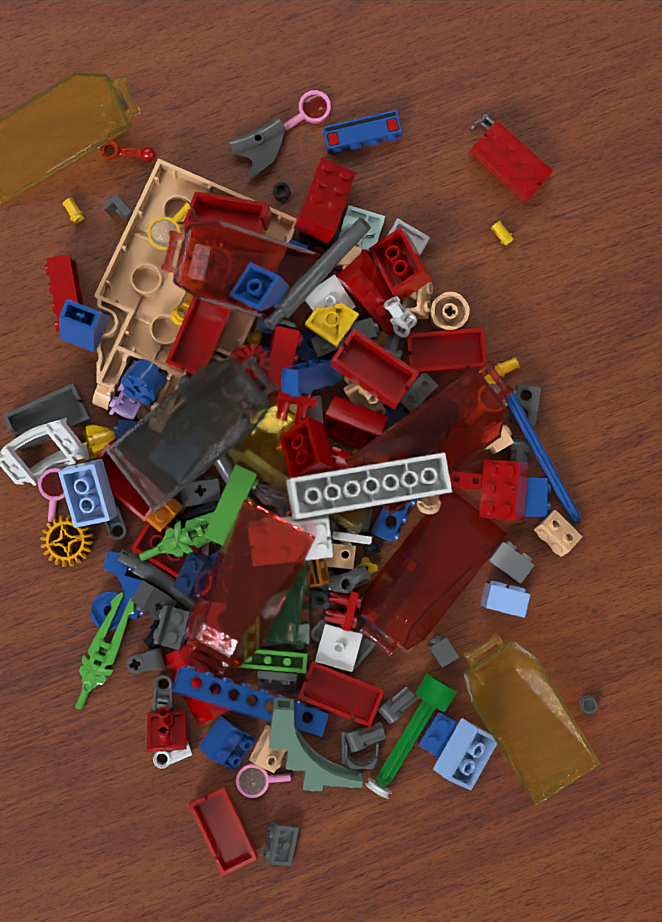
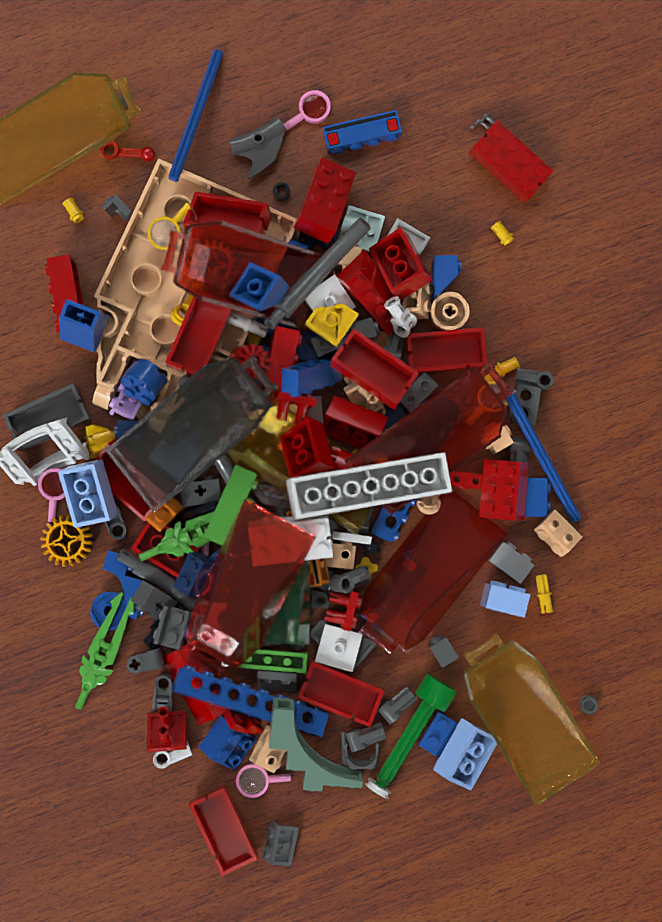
(195, 115): none -> blue axle
(243, 723): none -> red slope
(248, 324): none -> white pin
(444, 272): none -> blue slope
(531, 378): none -> dark grey piece
(544, 593): none -> yellow axle

